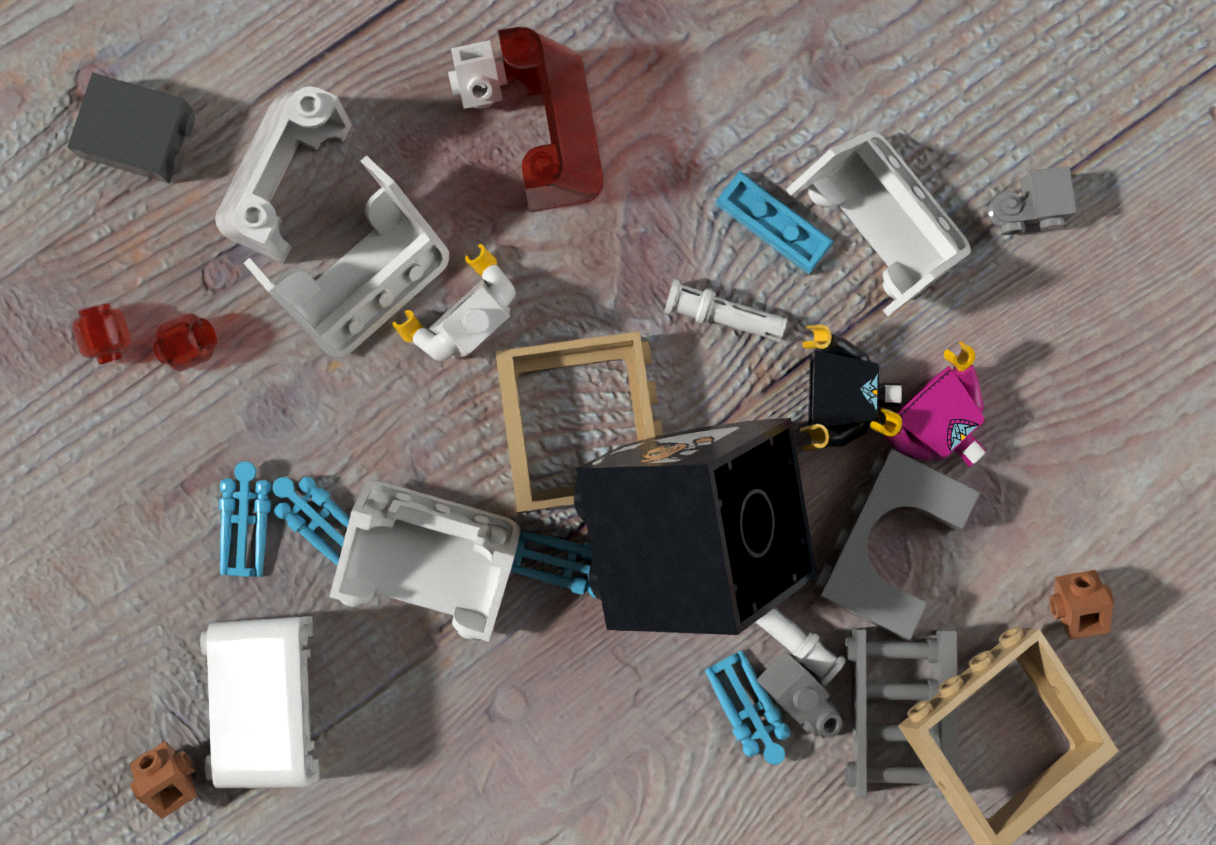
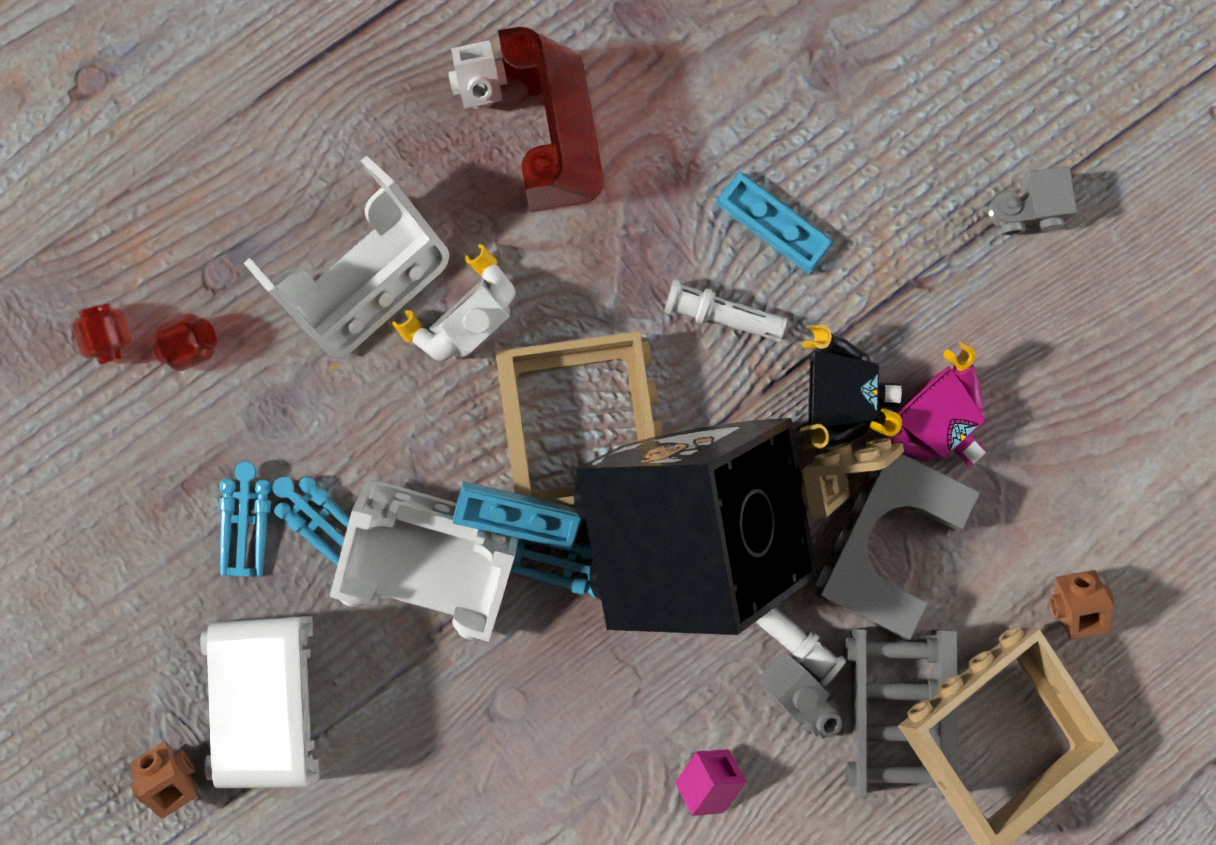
(131, 128): dark grey brick -> none
(293, 118): white windscreen -> none
(517, 516): none -> medium azure tile
(710, 782): none -> dark pink panel
(773, 752): medium azure piece -> none
(826, 478): none -> tan bracket
(889, 211): white windscreen -> none

